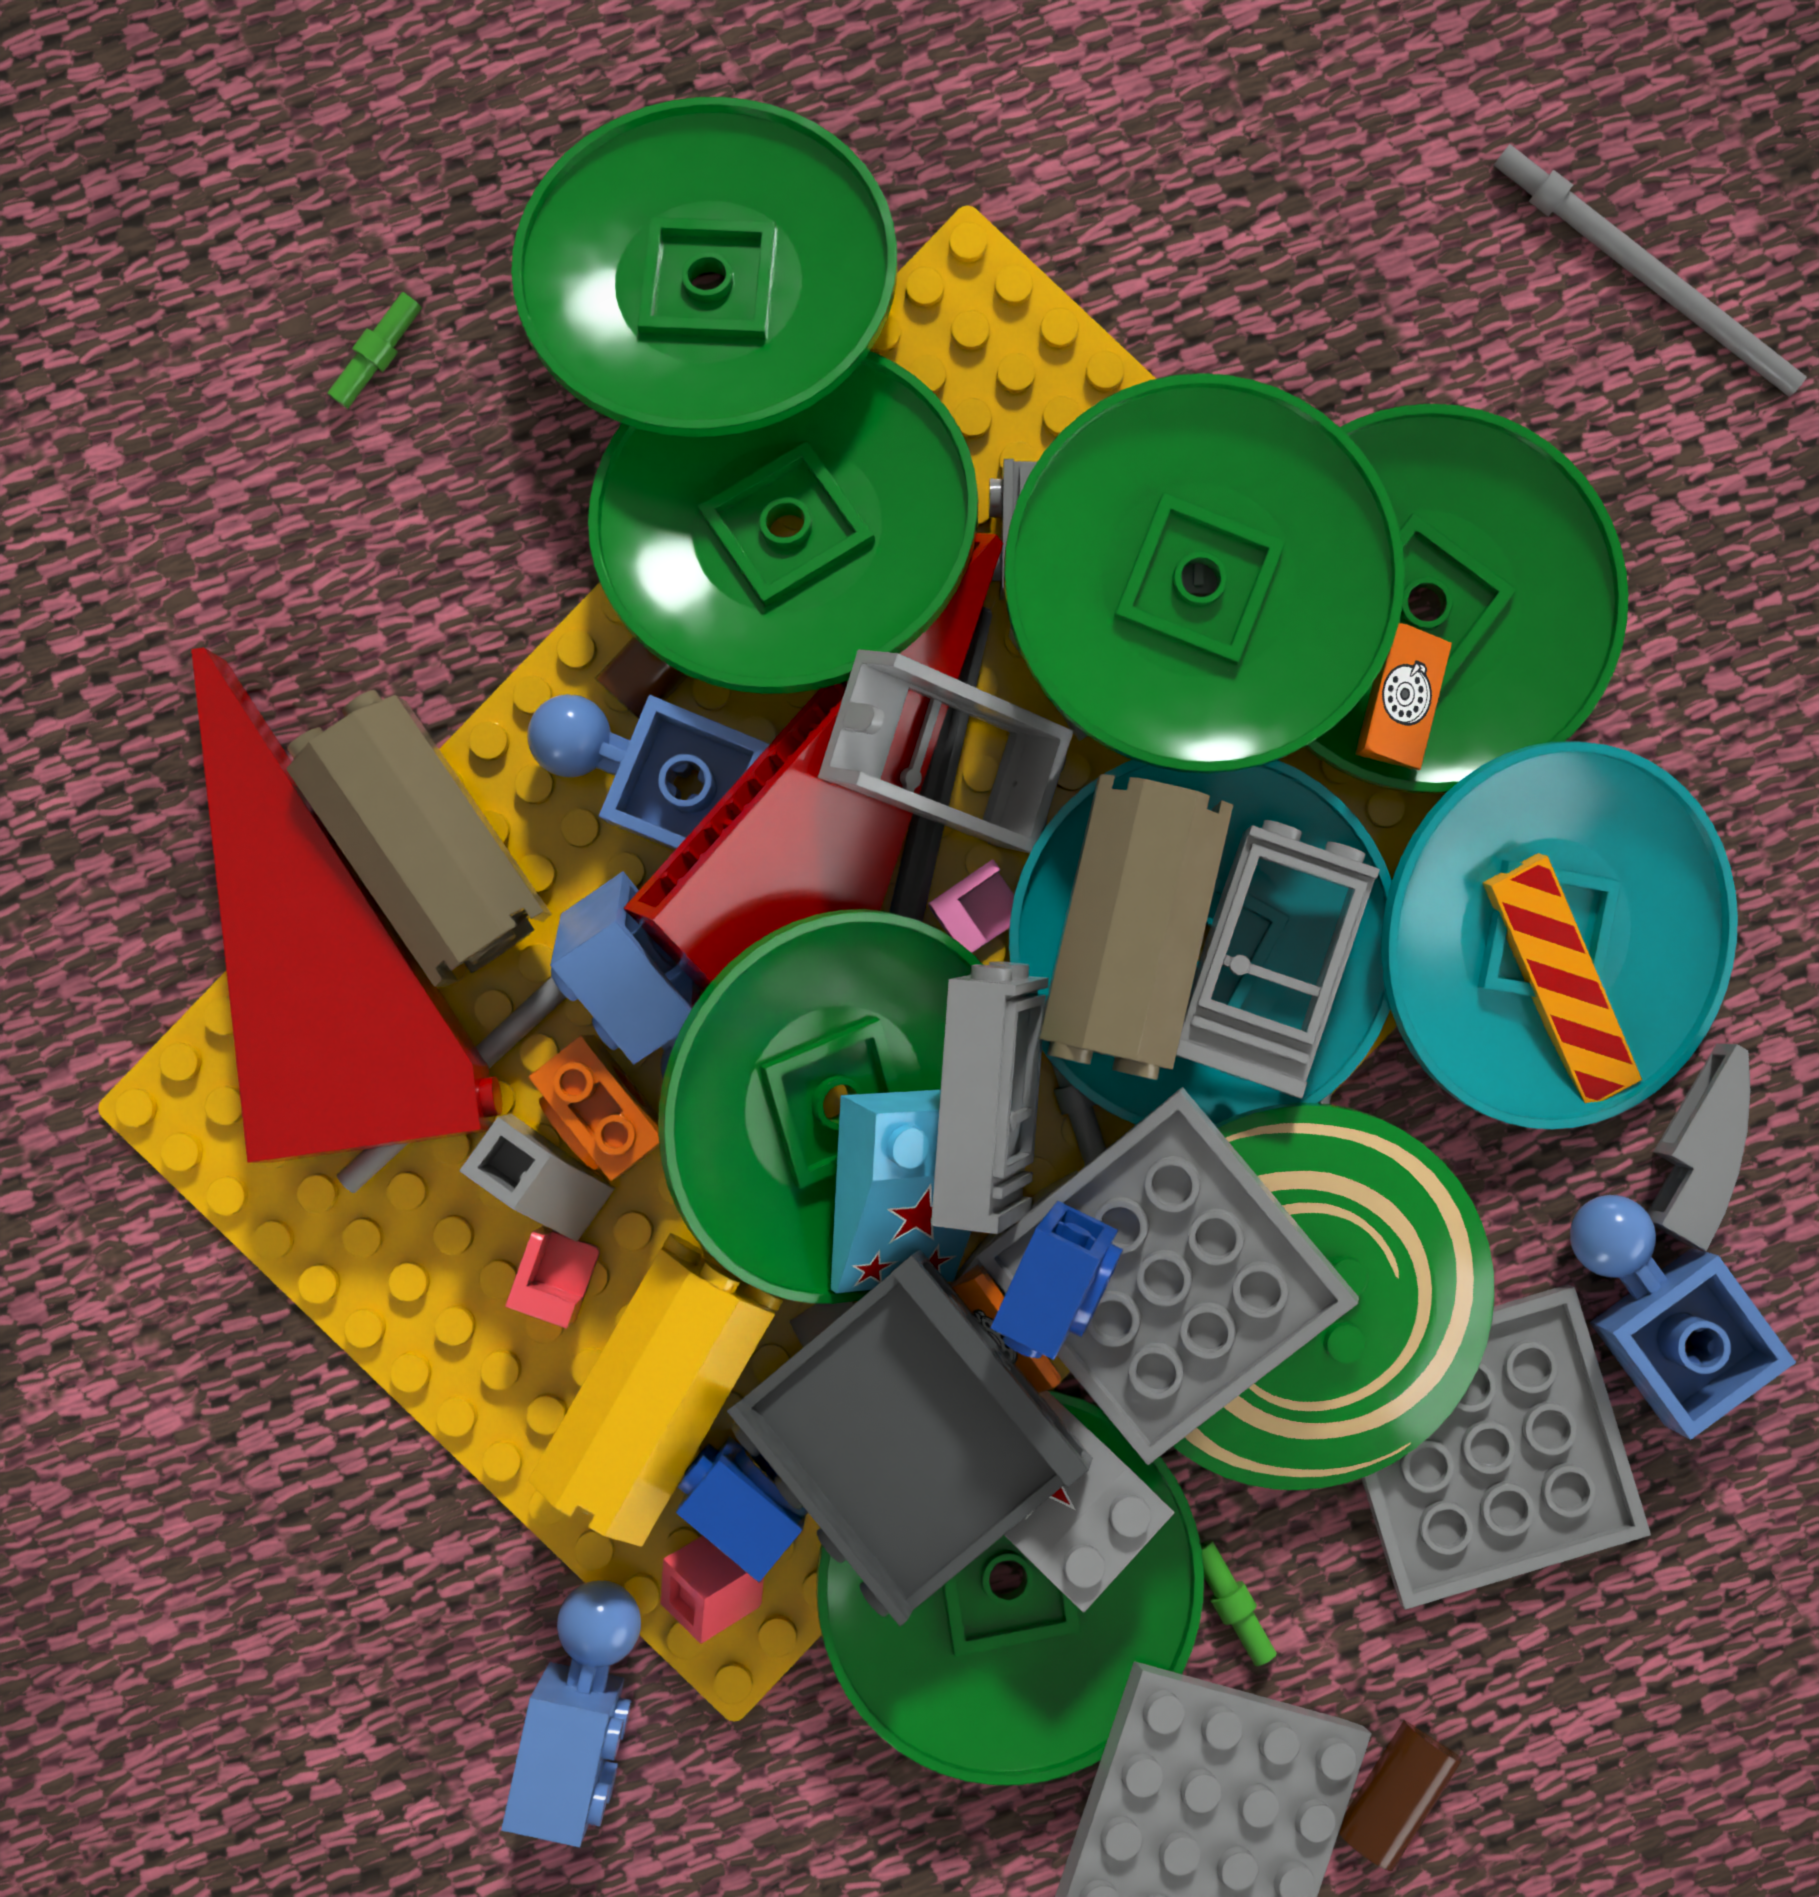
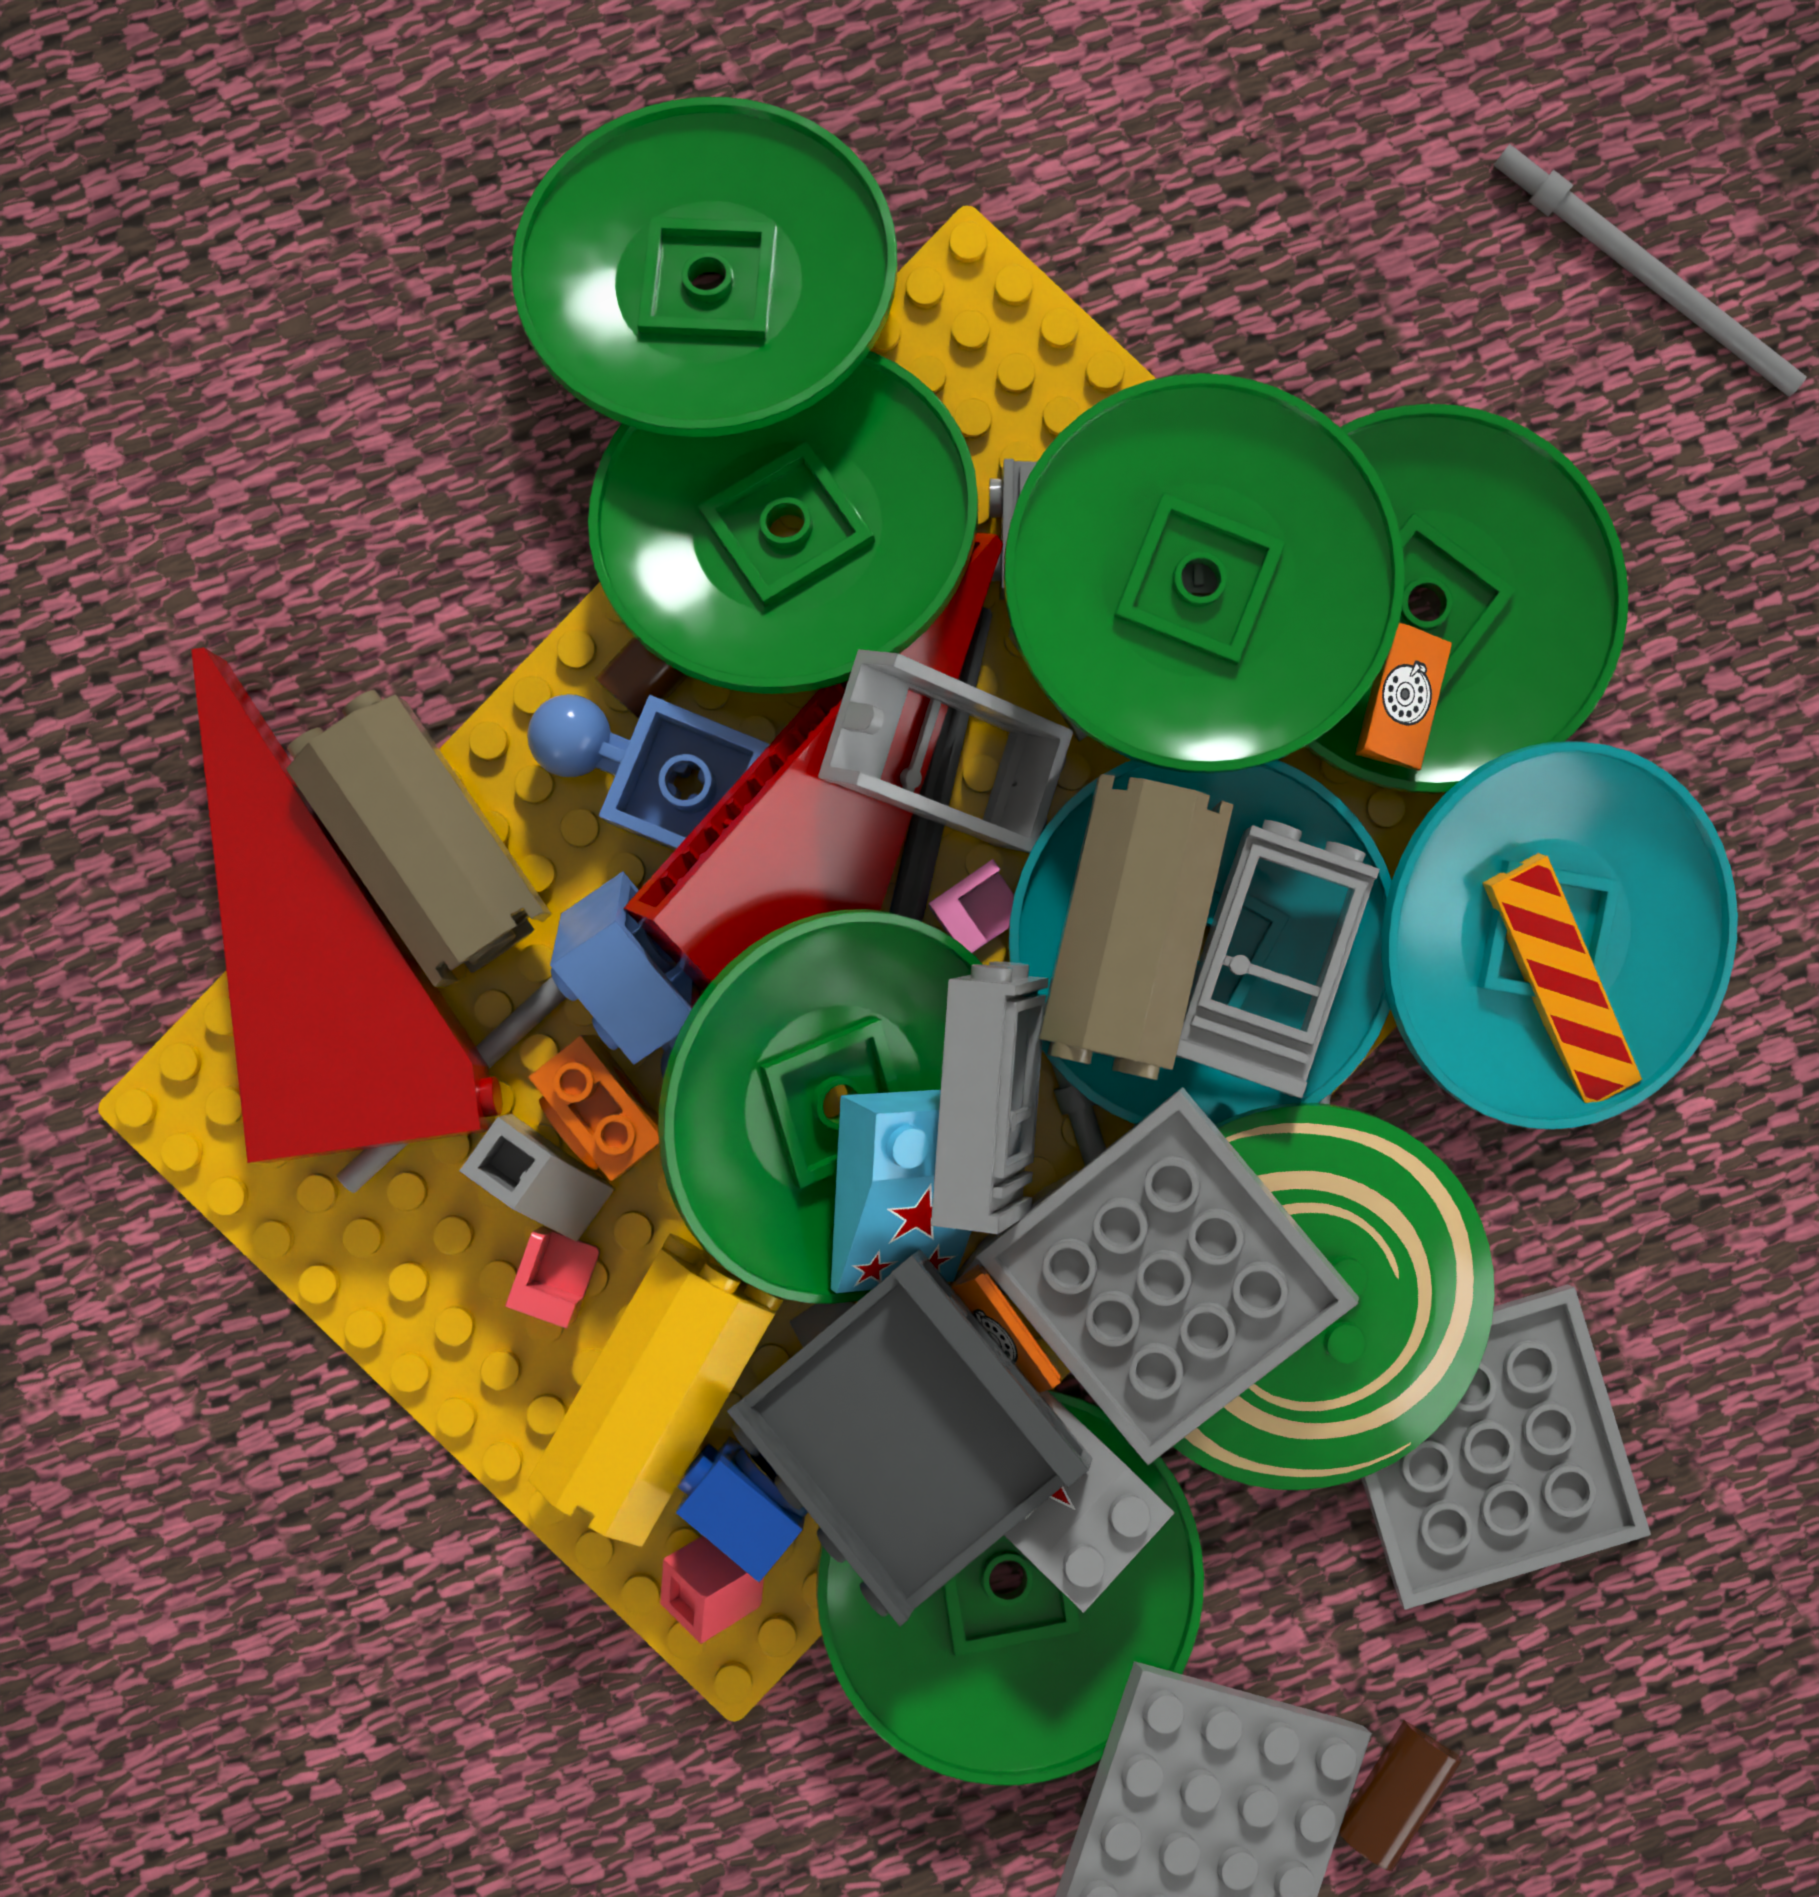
(374, 350): bright green bar -> none
(575, 1720): medium blue brick -> none
(1057, 1282): blue brick -> none
(1235, 1605): bright green bar -> none
(1649, 1327): medium blue brick -> none
(1706, 1148): light grey slope -> none

